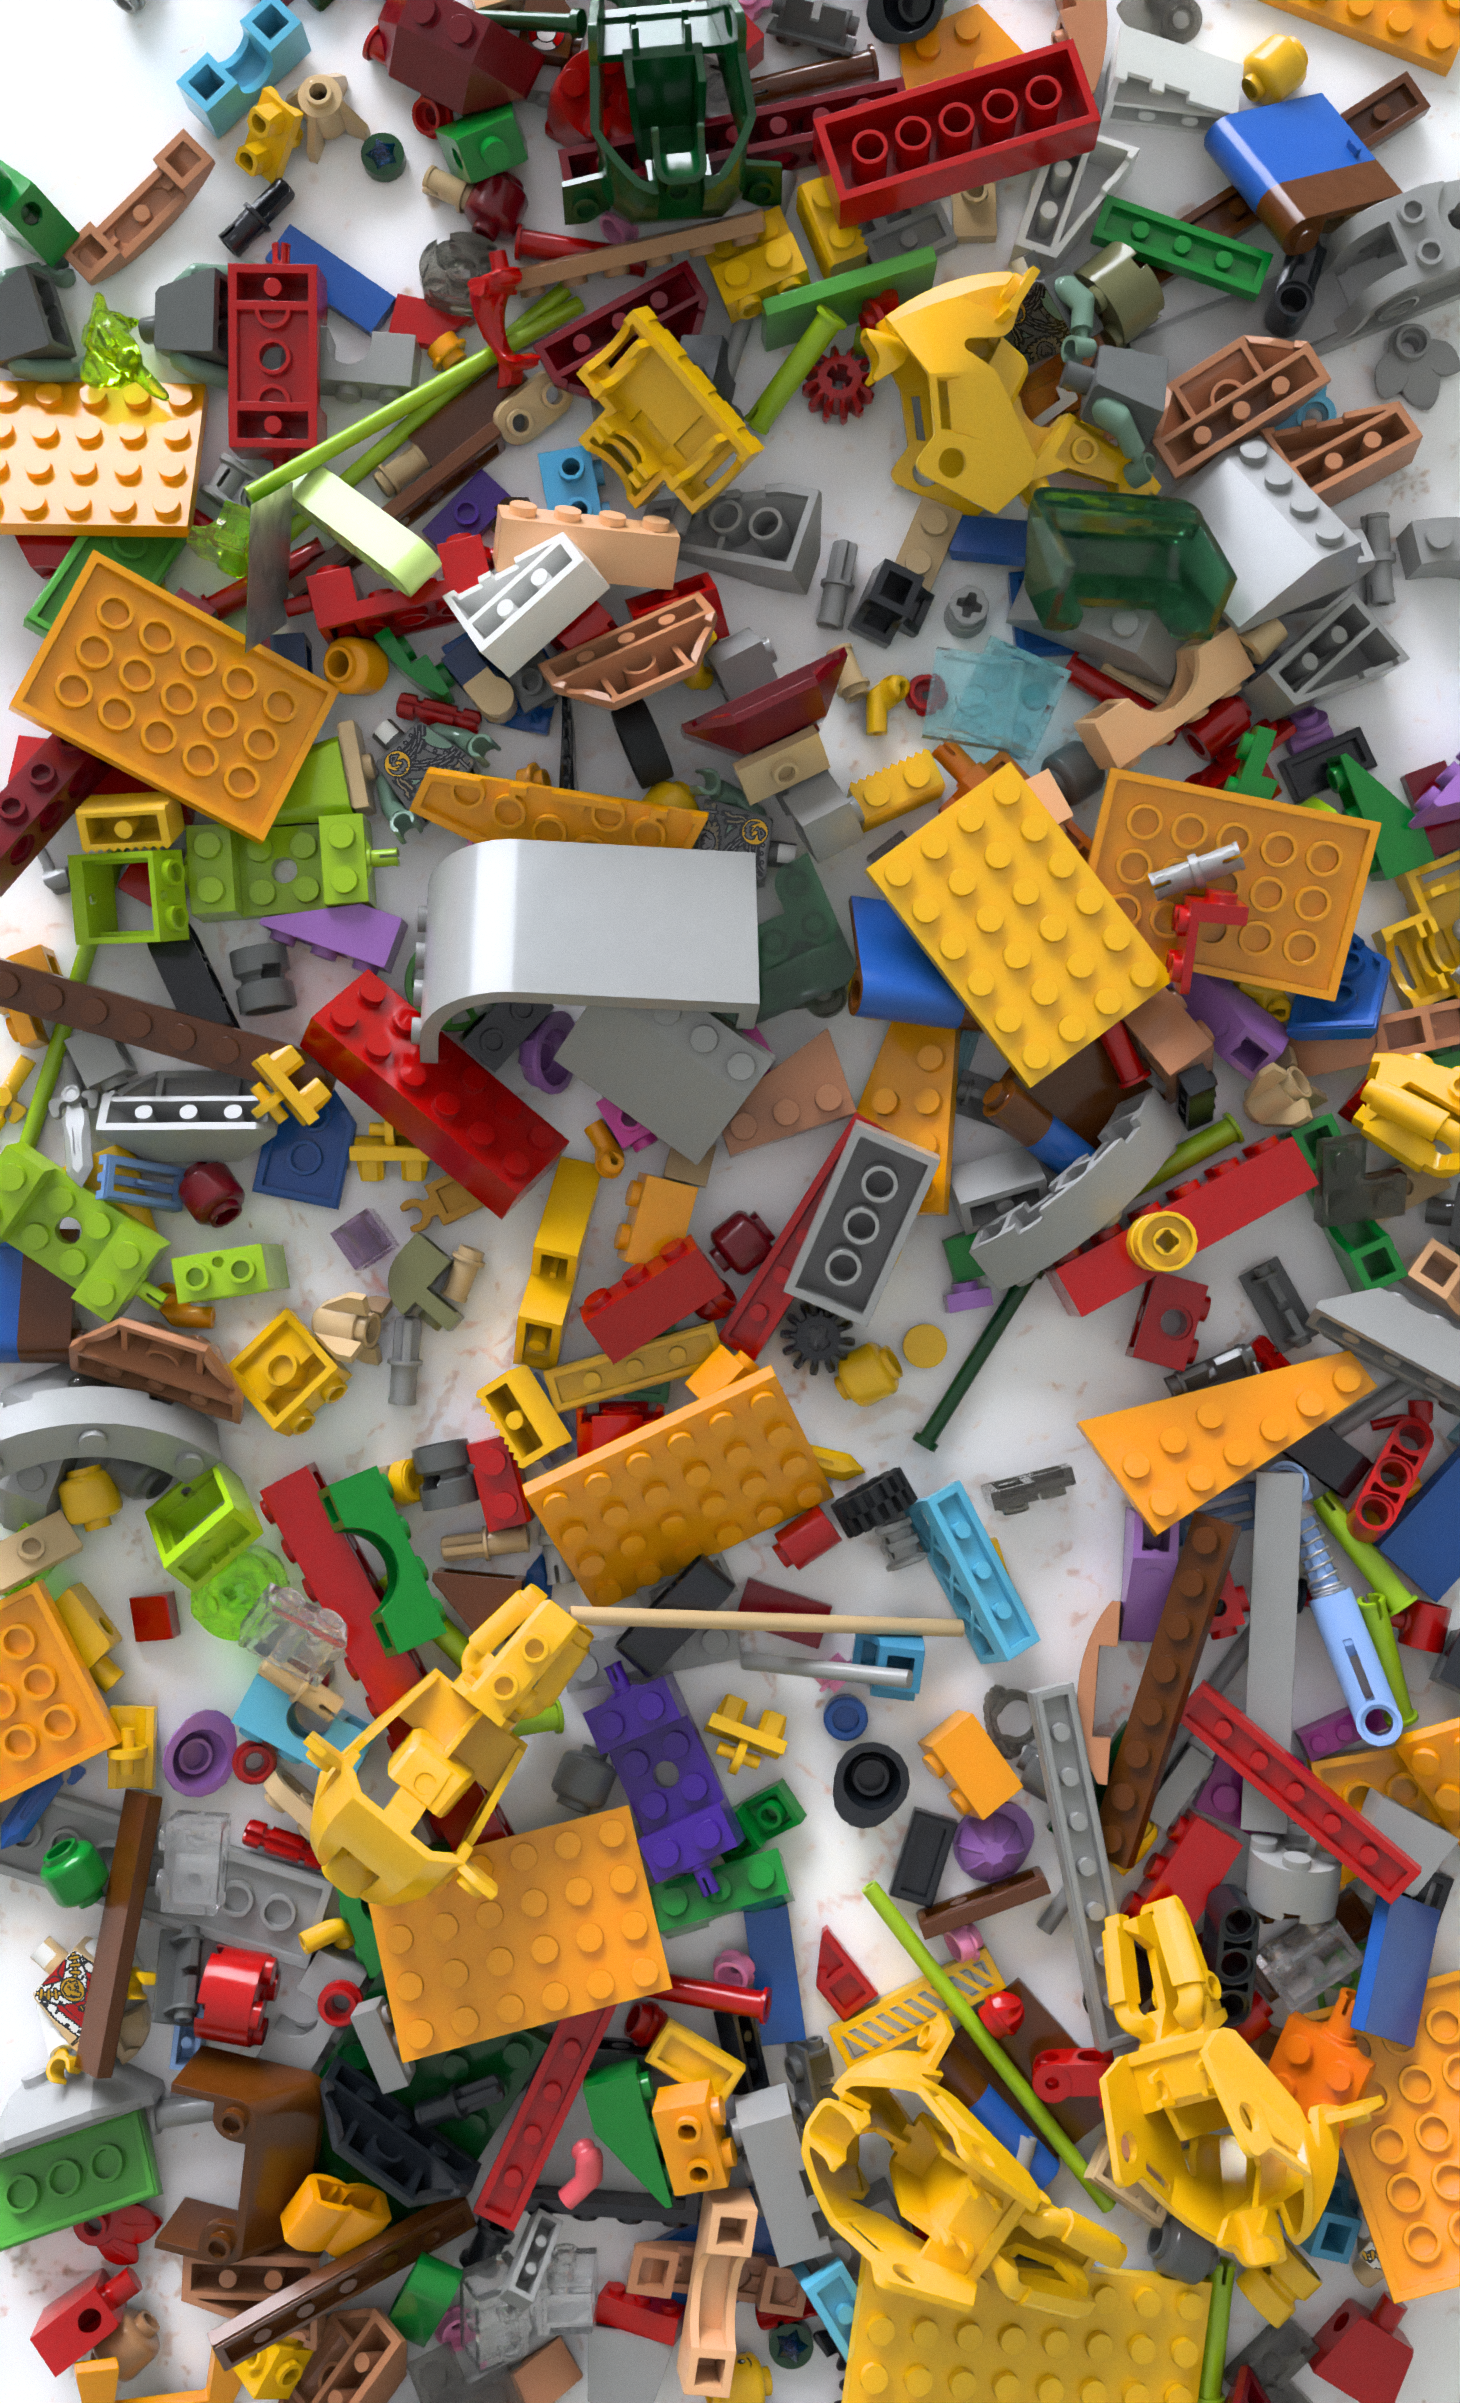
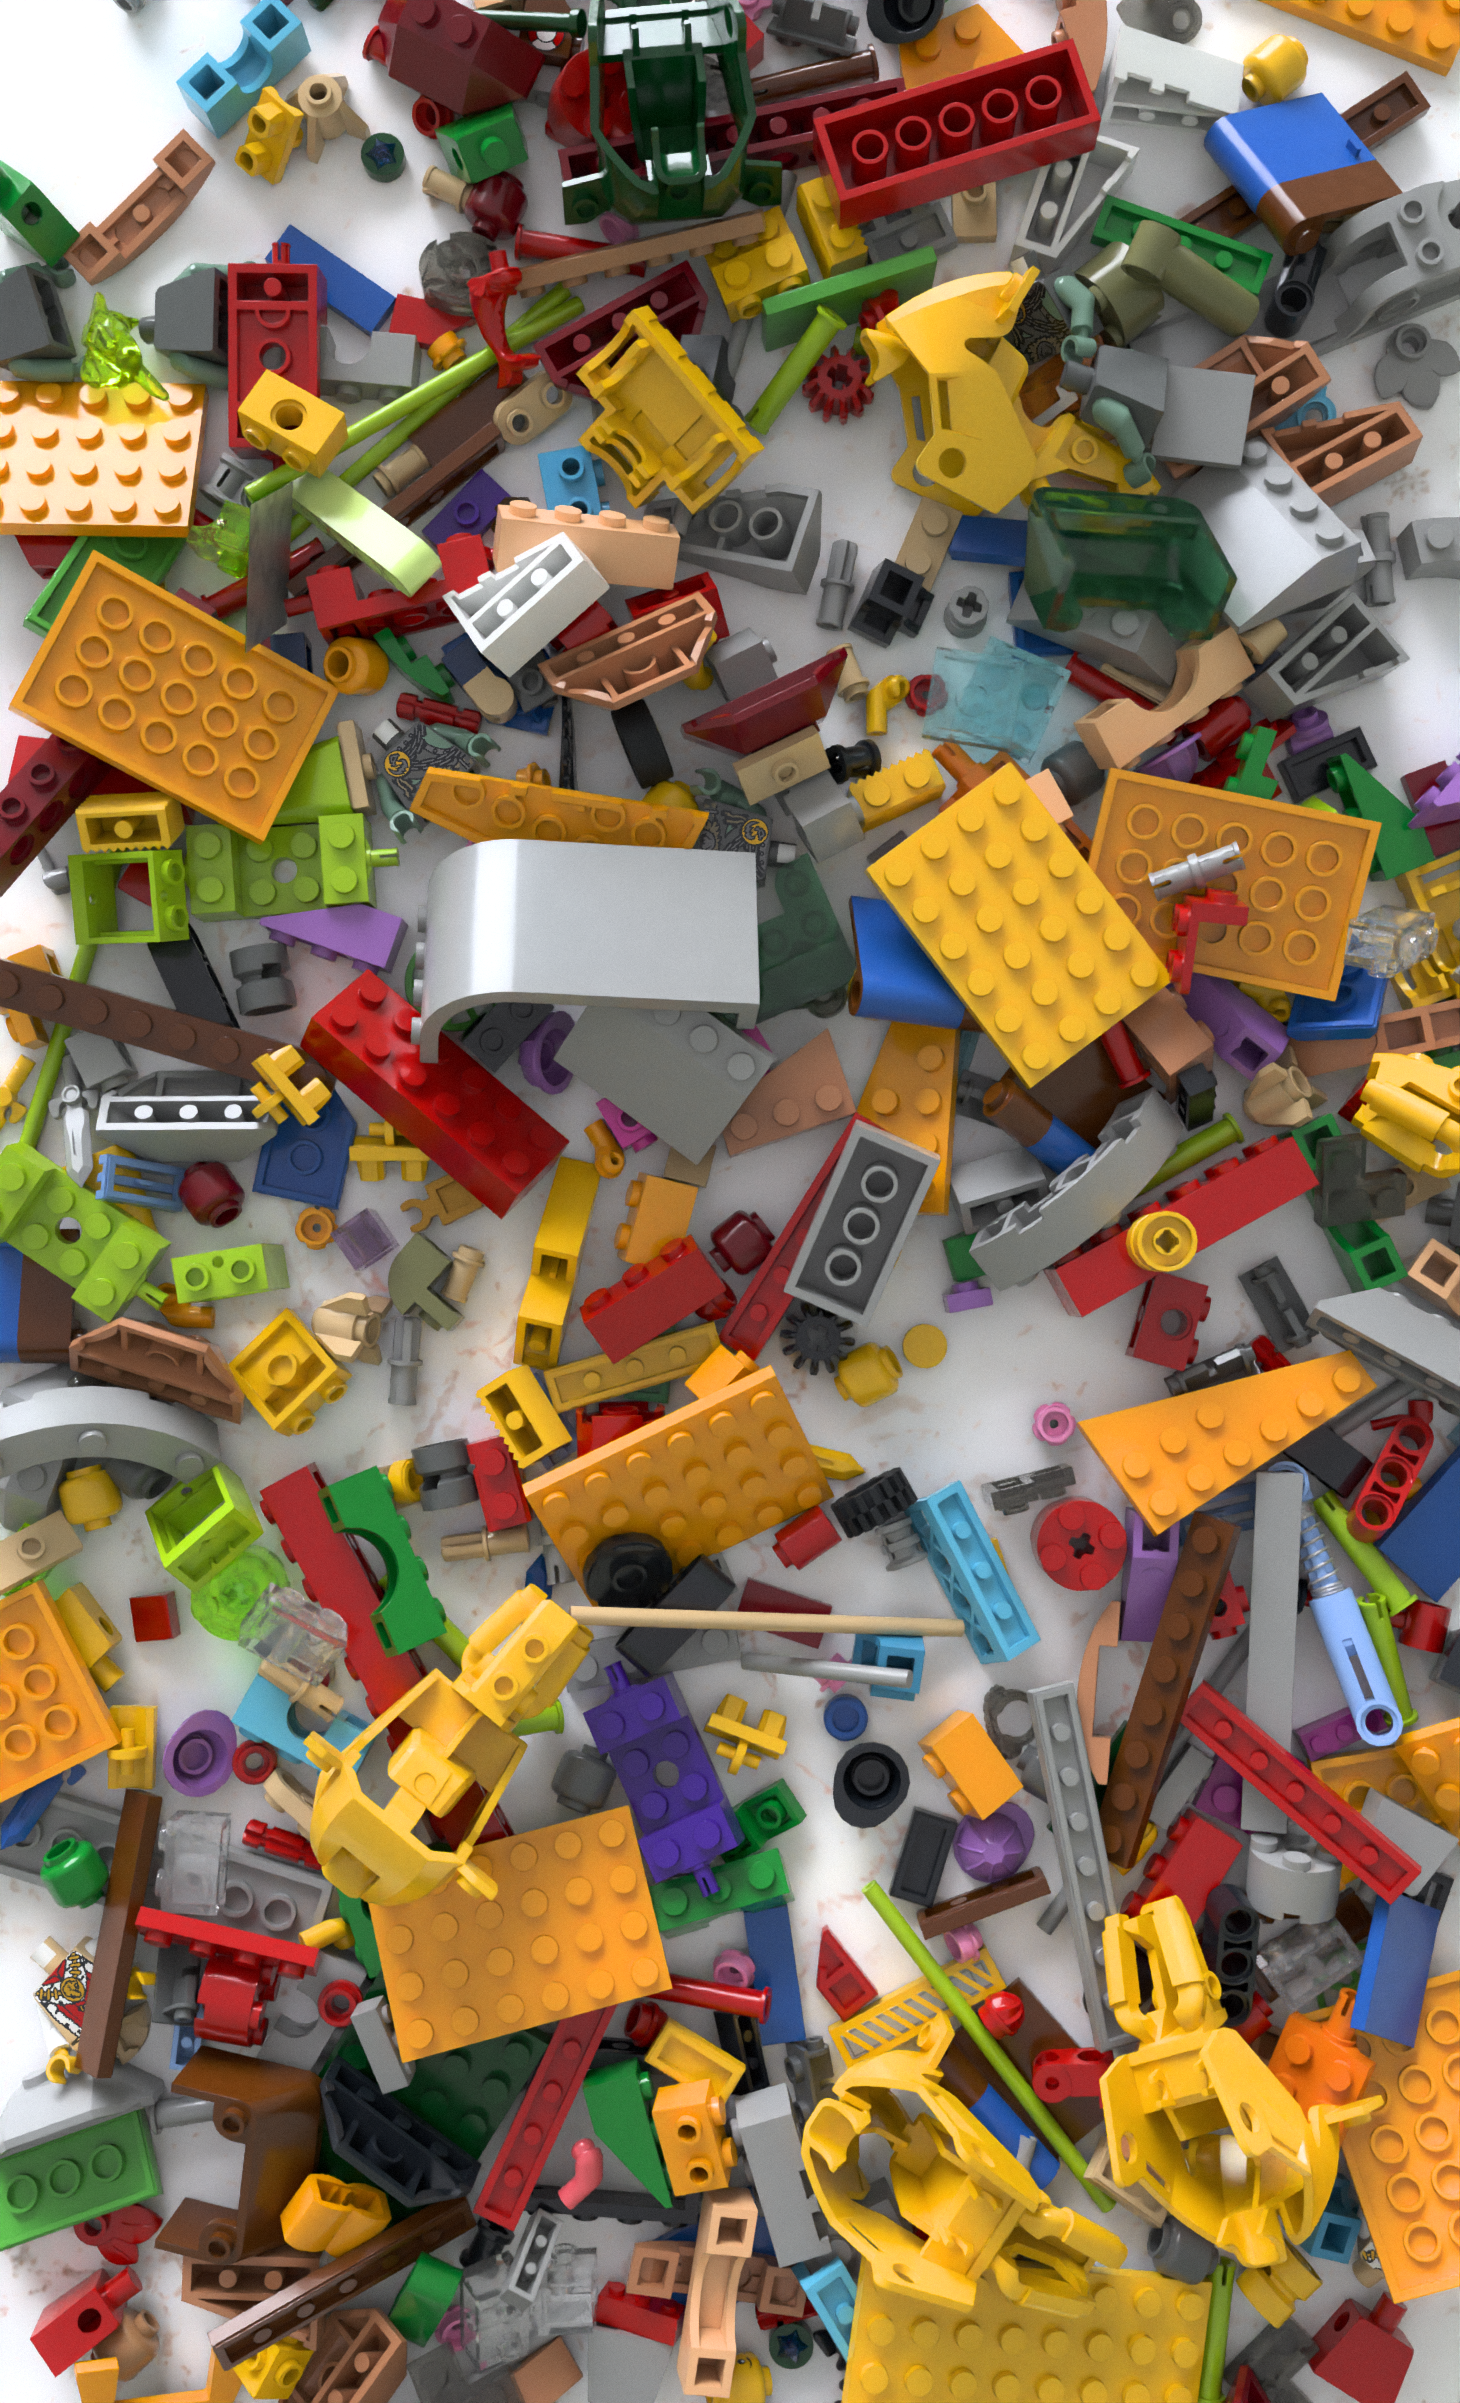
(245, 1947): none -> plate
(256, 217): black axle -> none
(280, 403): none -> yellow brick
(310, 1217): none -> light orange plate
(459, 2101): black axle -> none
(476, 1593): reddish brown slope -> none
(627, 1571): none -> black tile
(853, 760): none -> black bush
(972, 1365): dark green bar -> none
(1059, 1434): none -> bright pink plate
(1087, 1567): none -> red brick
(1163, 262): none -> olive piece
(1175, 762): none -> medium lavender piece
(1204, 417): none -> light grey tile
(1390, 940): none -> clear brick

